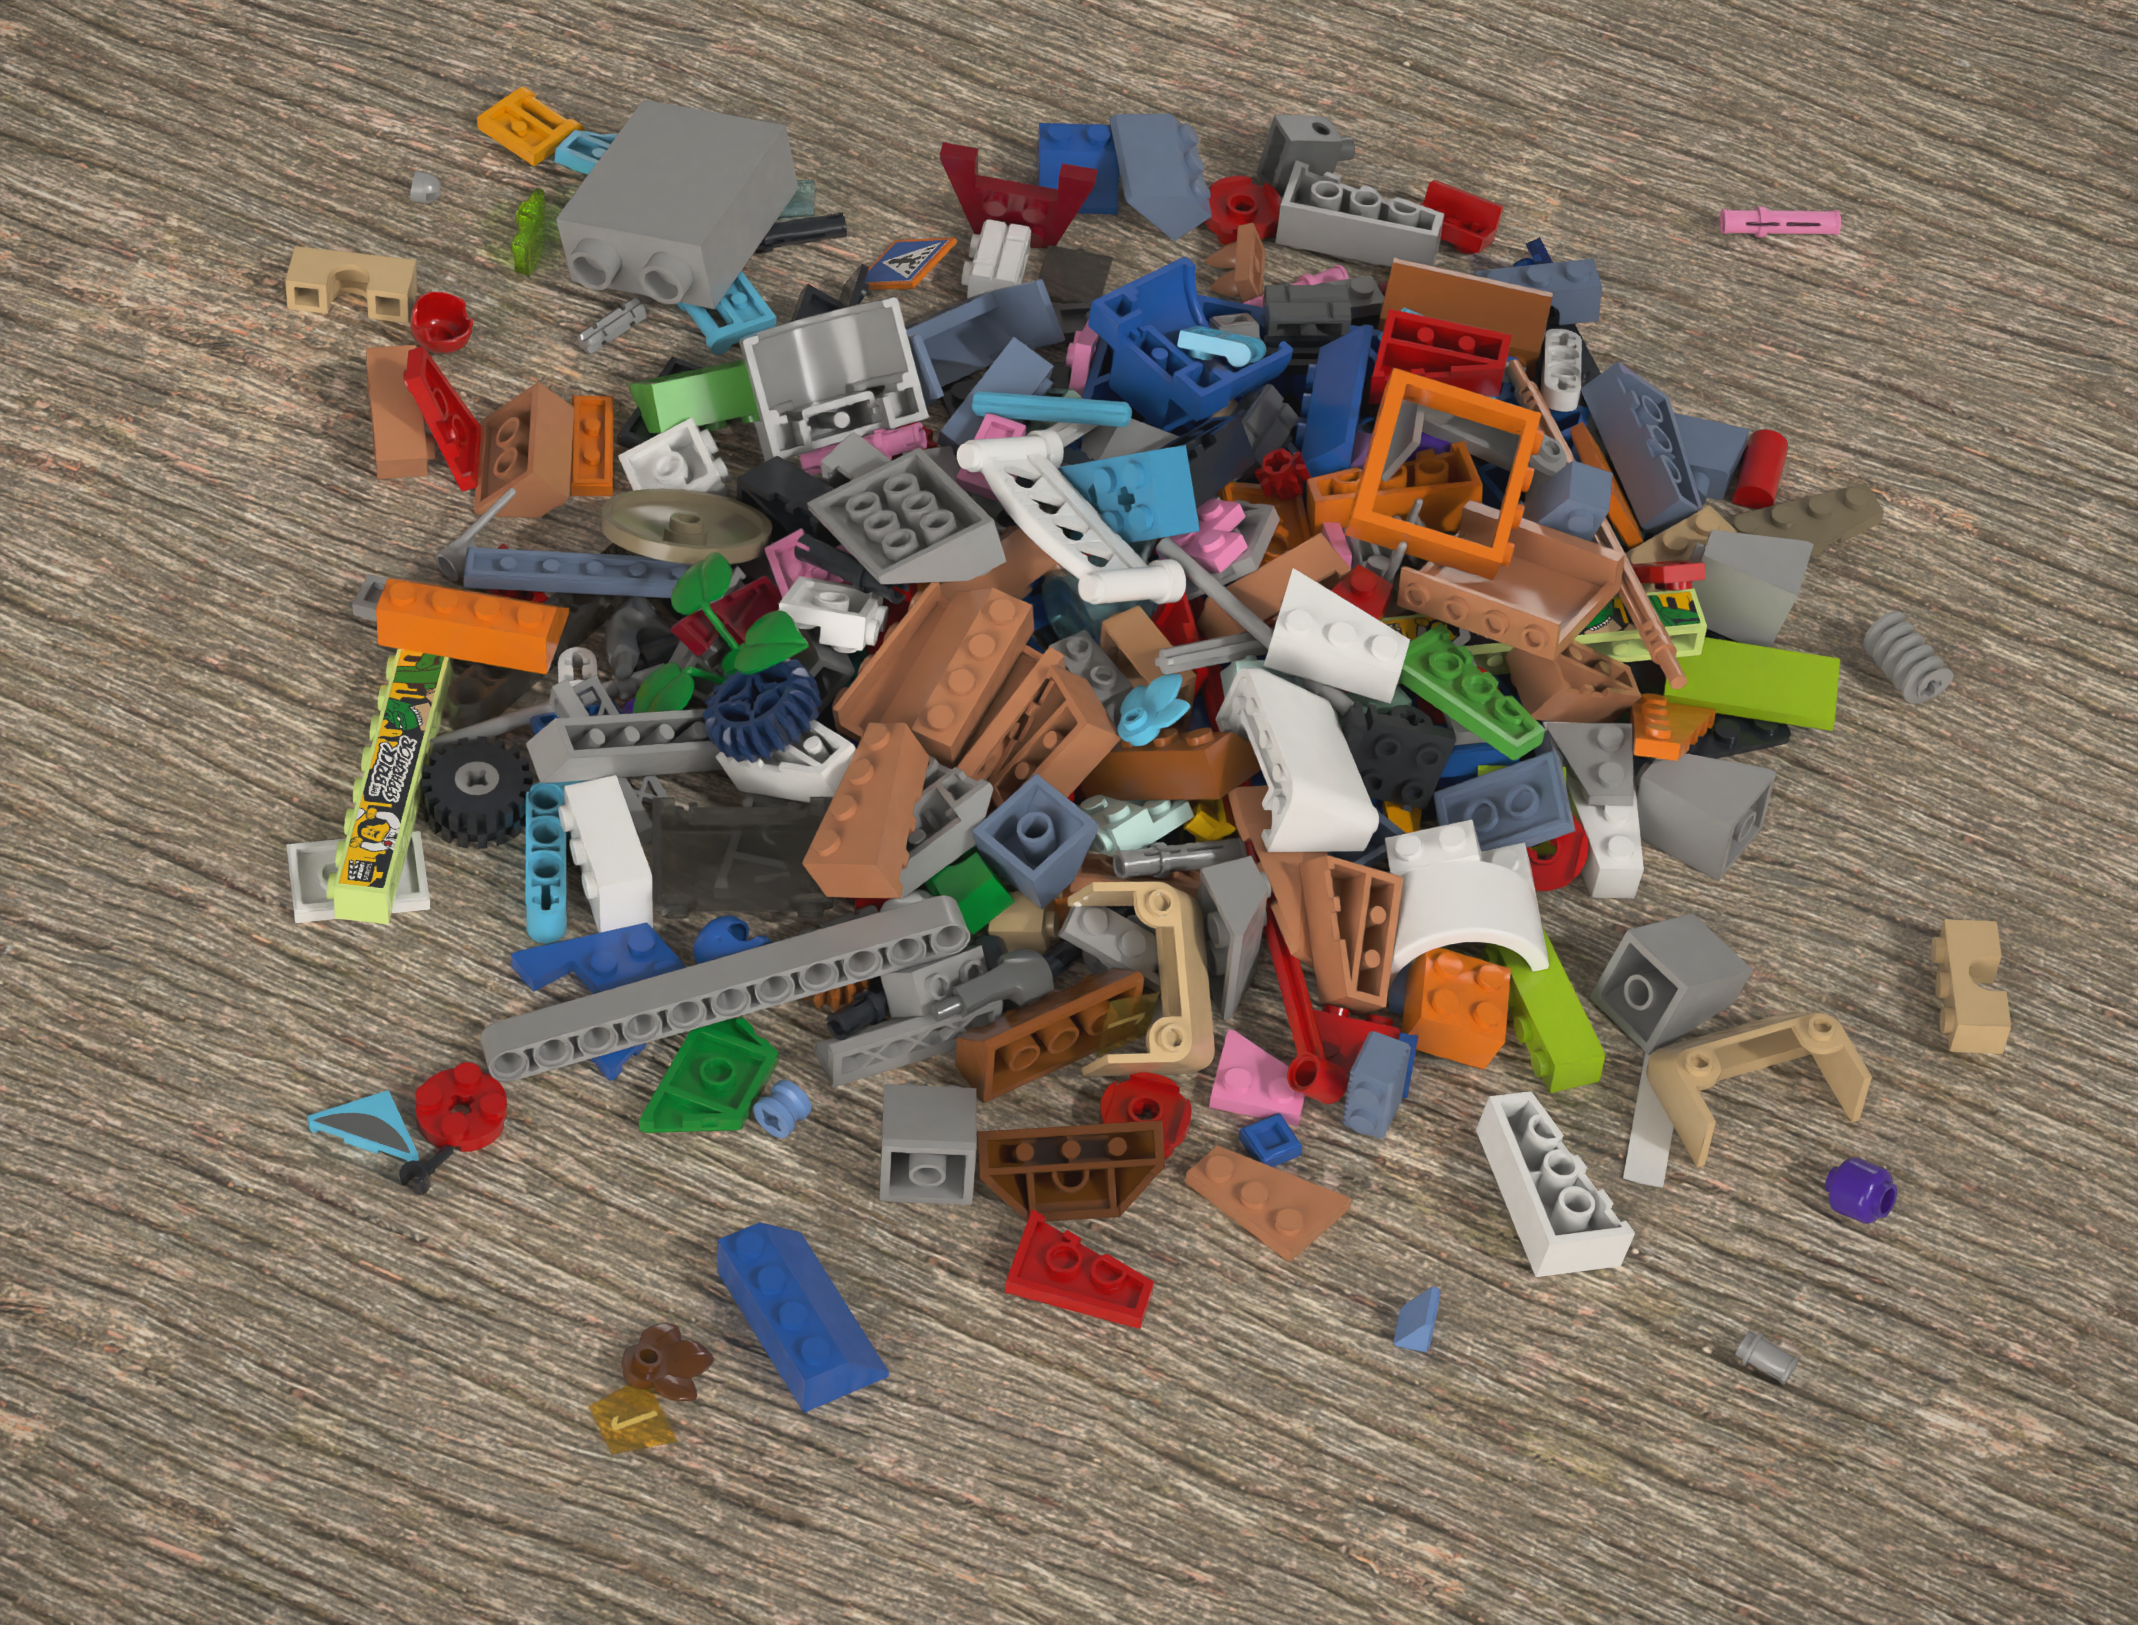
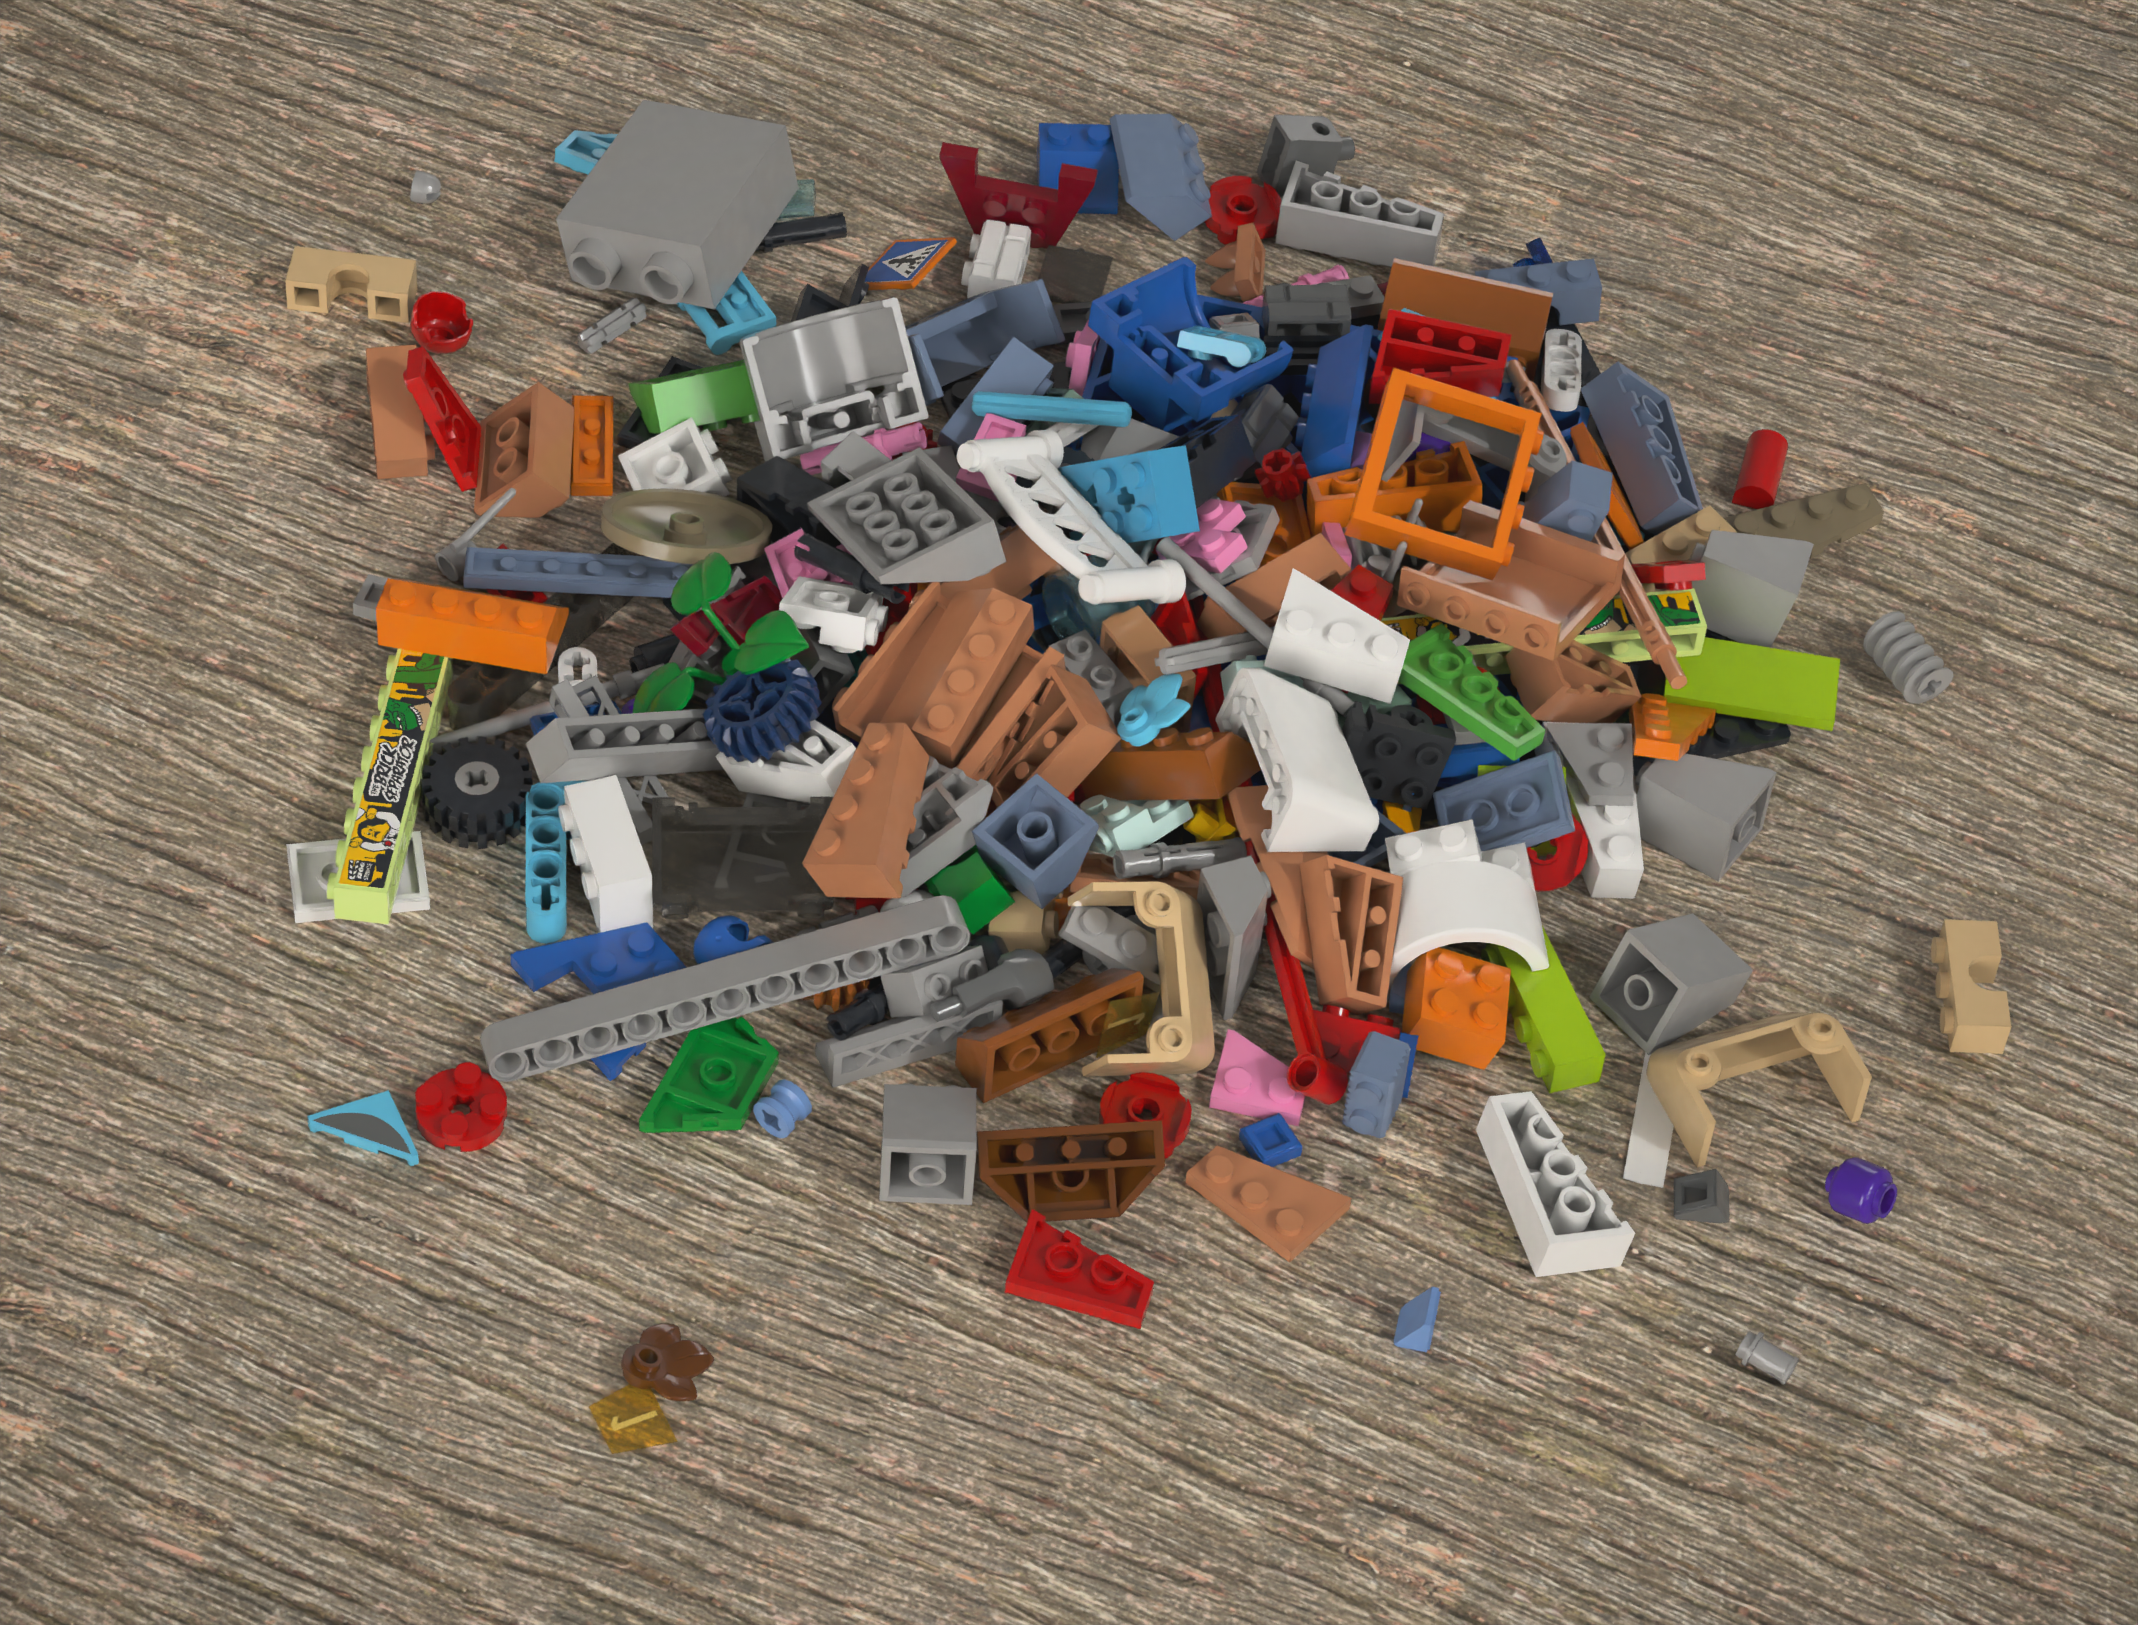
(423, 1170): black hand -> none
(521, 132): light orange plate -> none
(530, 238): clear neon green slope -> none
(627, 628): dark grey animal -> none
(797, 1314): blue slope -> none
(1468, 219): red bracket -> none
(1702, 1197): none -> dark grey slope
(1713, 453): sand blue torso -> none
(1764, 222): bright pink pin -> none

